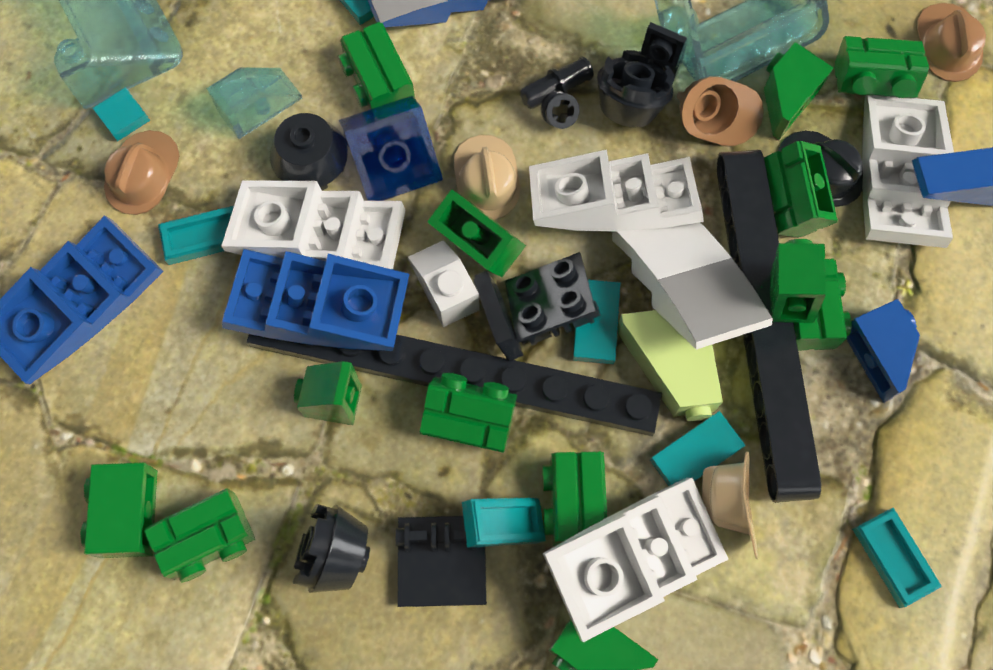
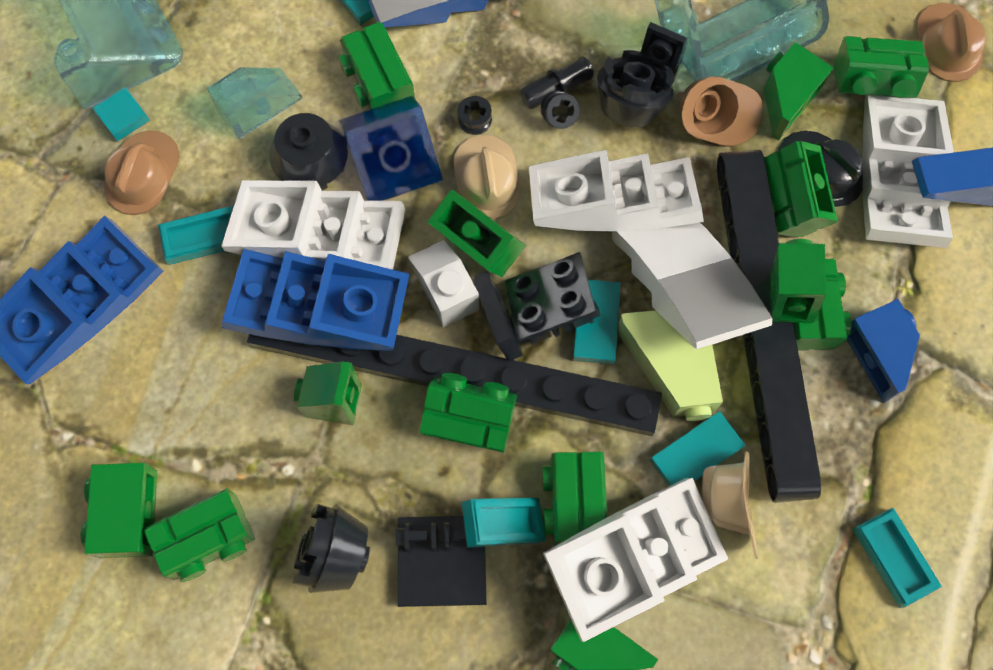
(485, 118): none -> black bush

